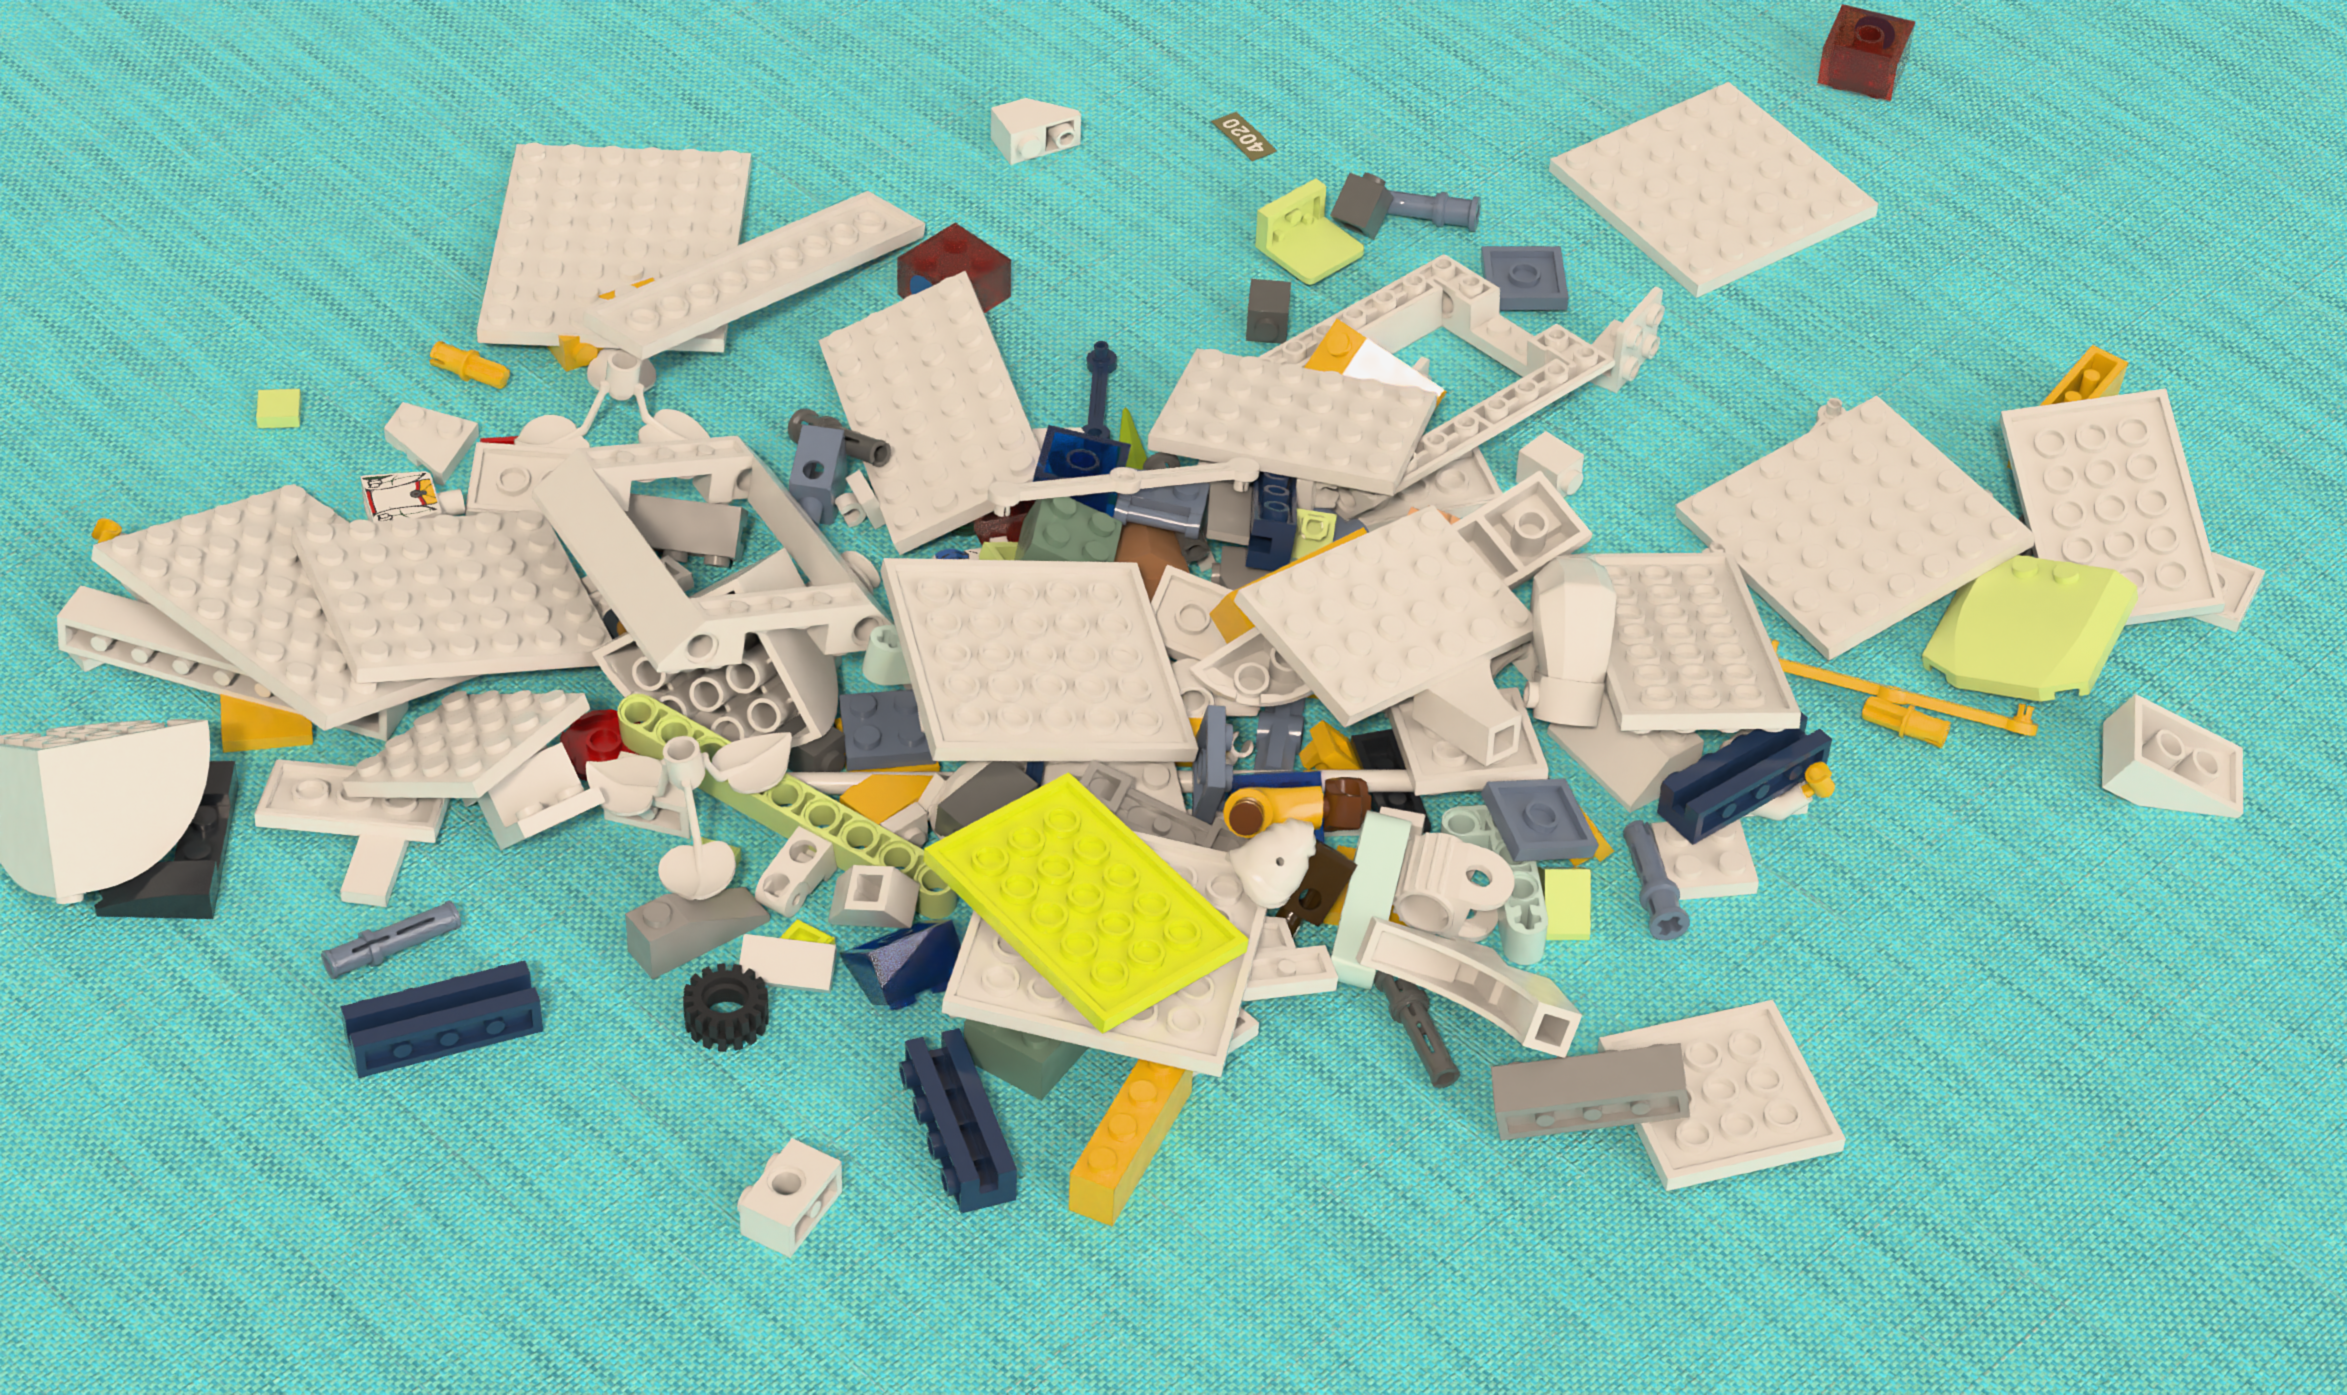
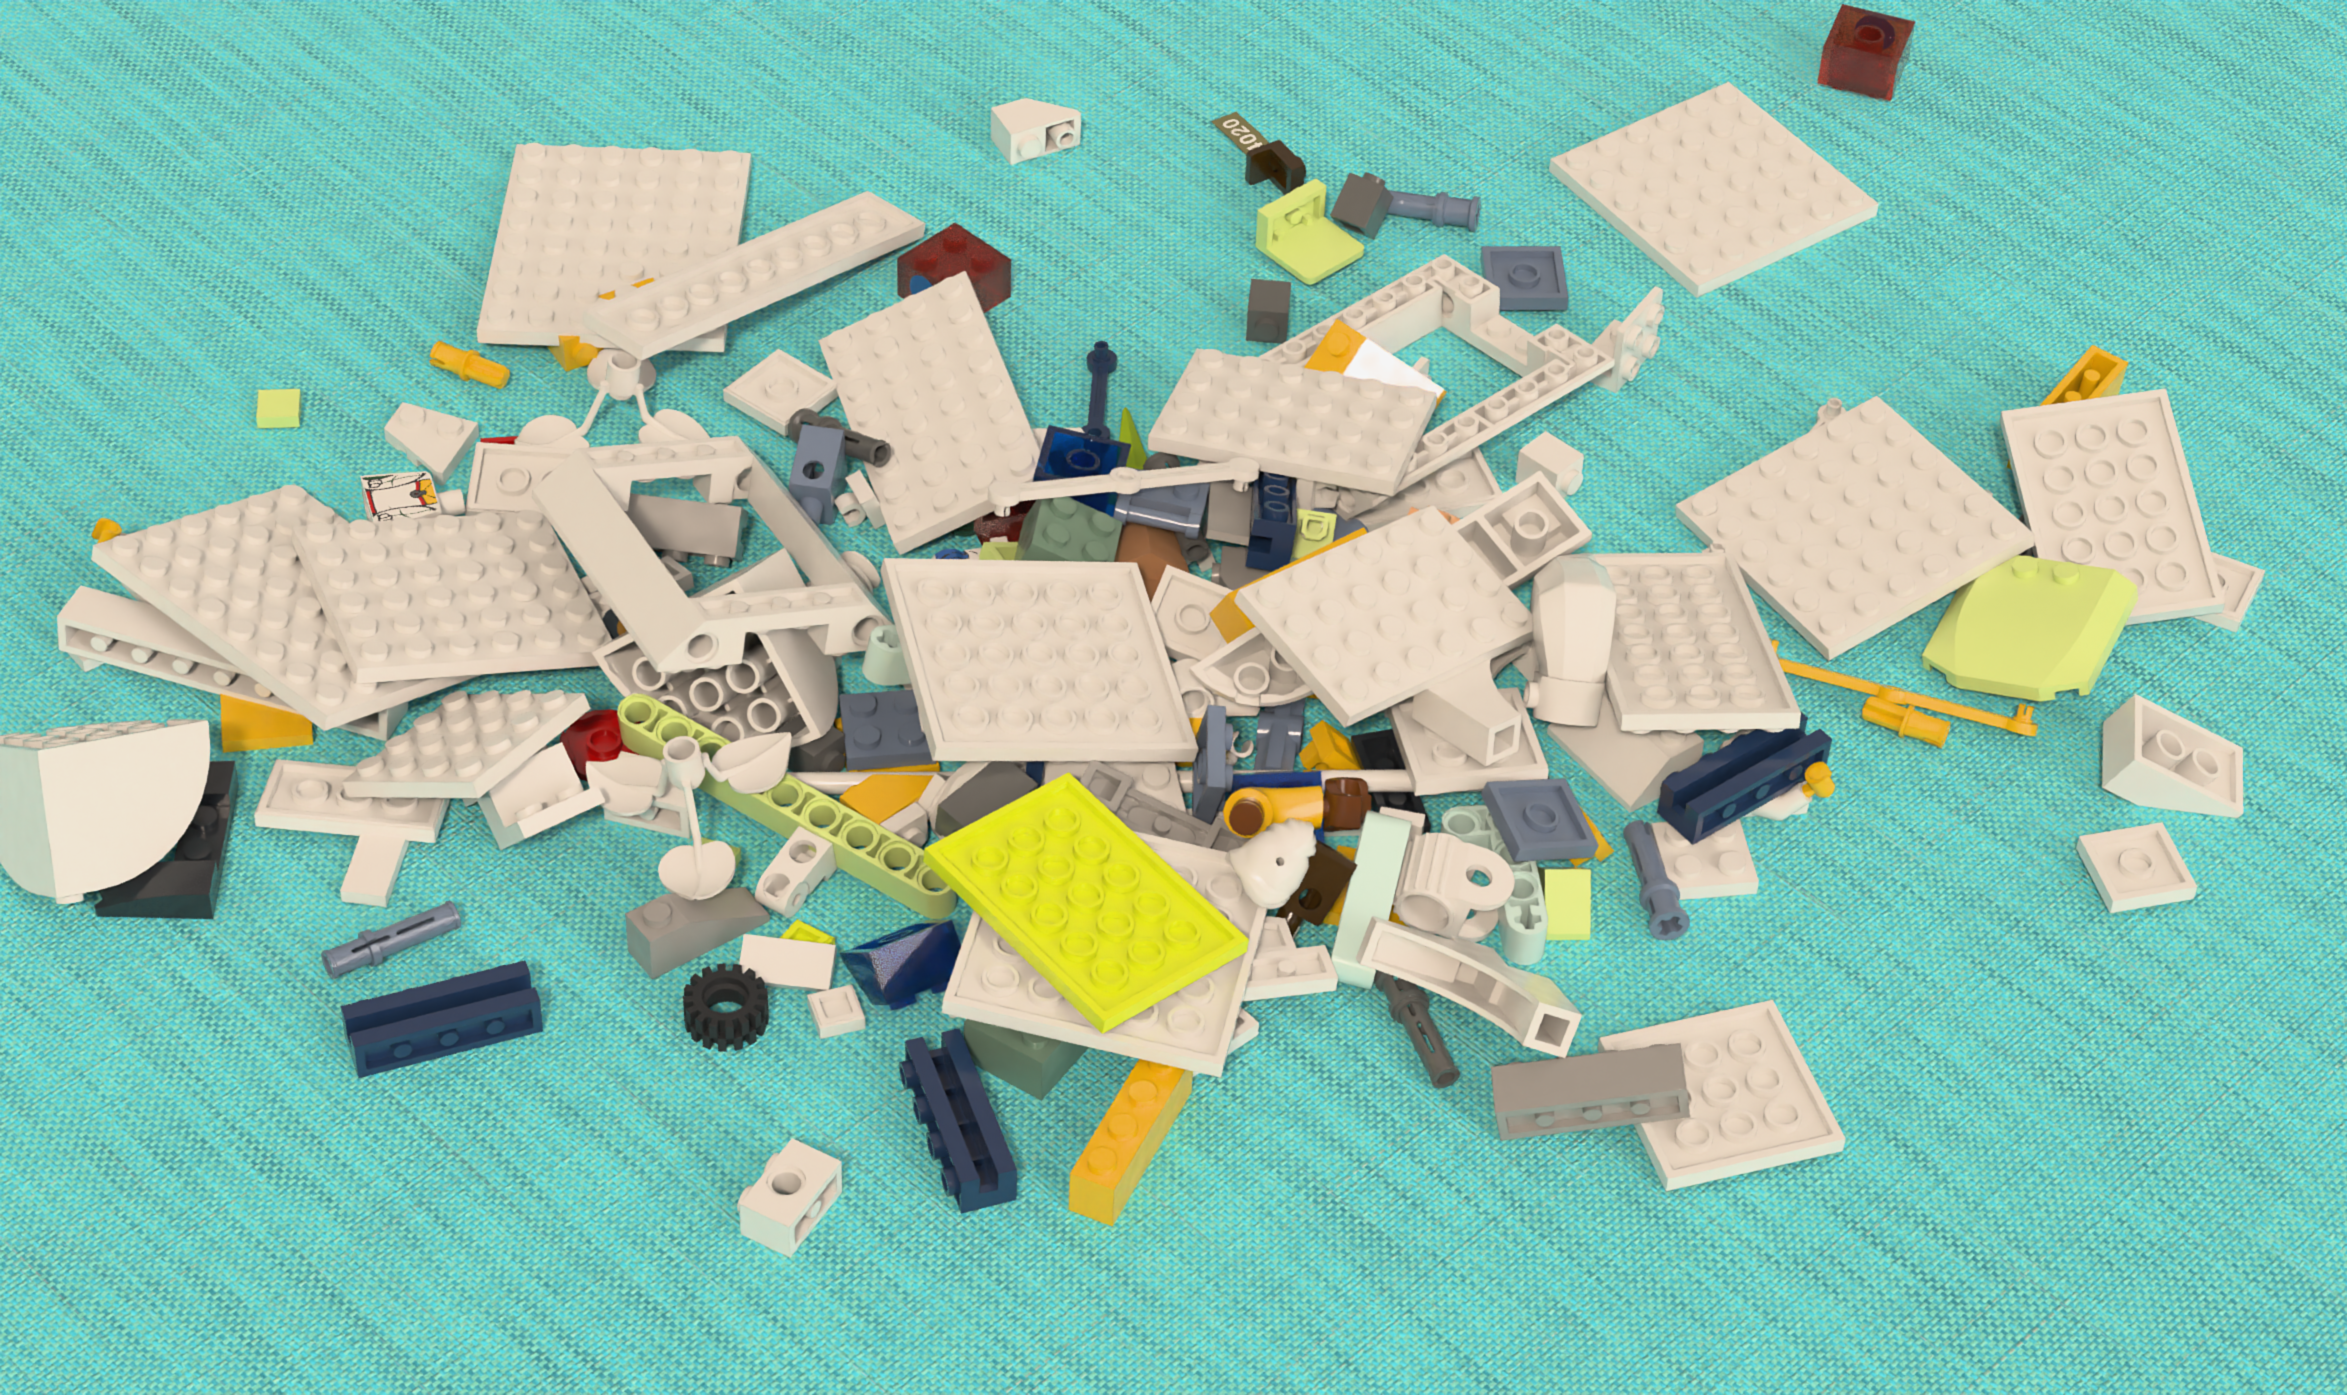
(779, 389): none -> white plate
(836, 1011): none -> white tile
(874, 898): white slope -> none
(1277, 164): none -> dark brown bracket
(2136, 867): none -> white plate

